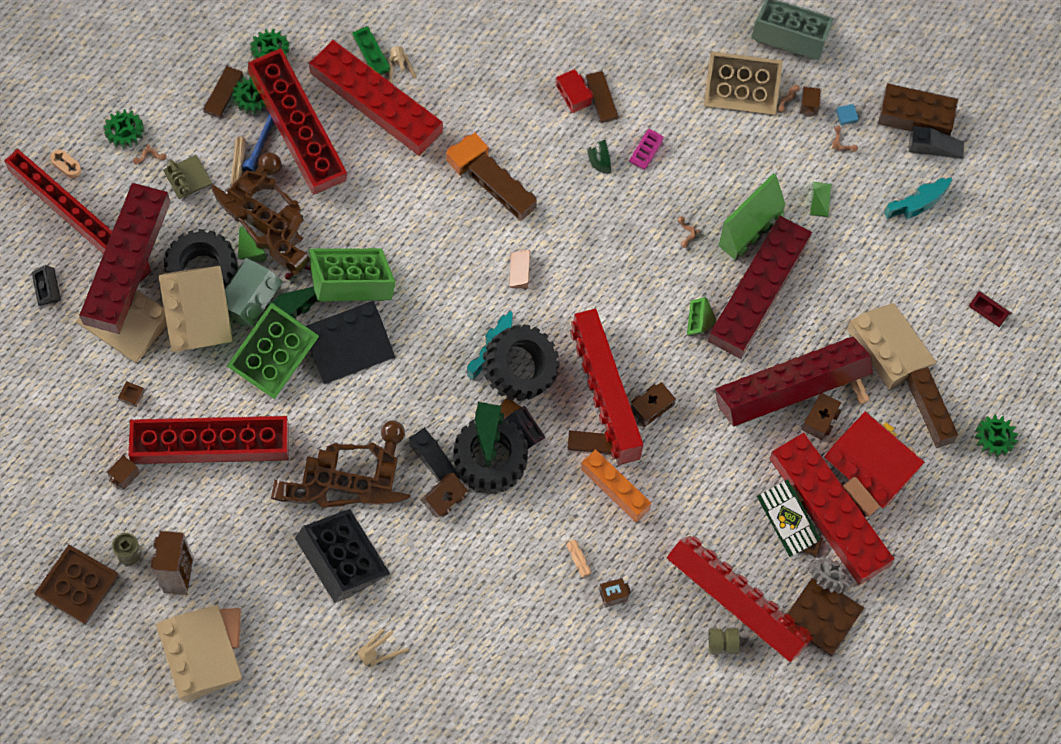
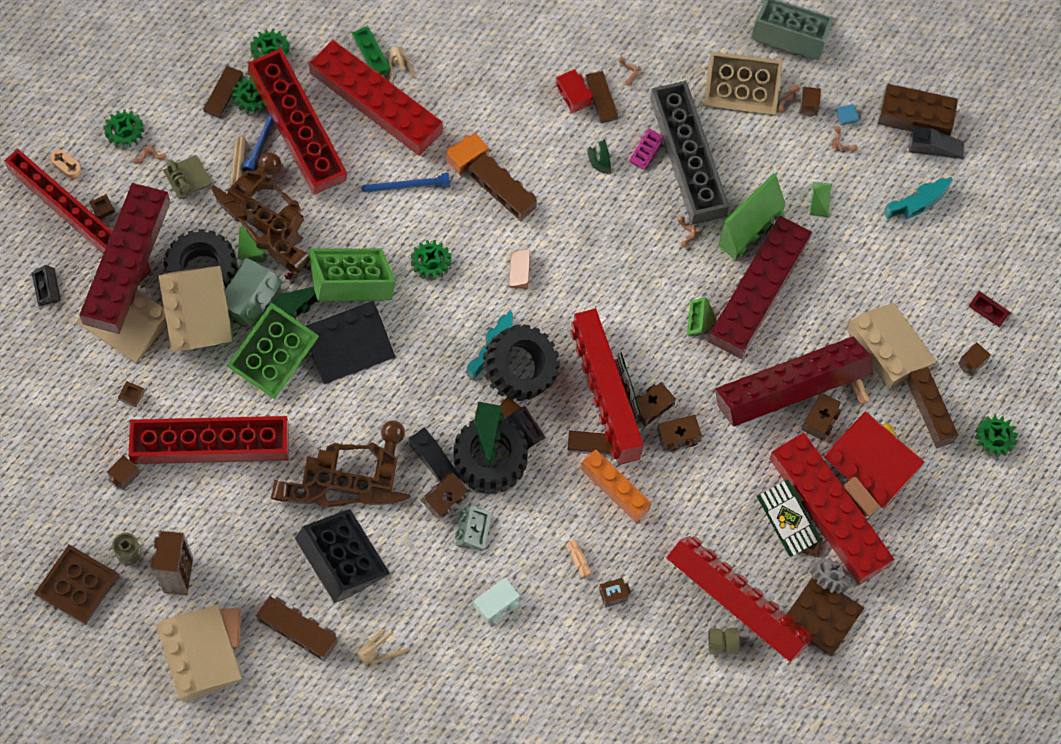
(102, 207): none -> reddish brown plate
(297, 628): none -> reddish brown brick
(435, 265): none -> green gear
(441, 180): none -> blue piece
(473, 527): none -> sand green bracket
(497, 601): none -> light aqua brick
(625, 378): none -> sticker
(628, 82): none -> nougat piece
(685, 426): none -> reddish brown brick
(689, 152): none -> dark grey brick
(974, 359): none -> reddish brown brick

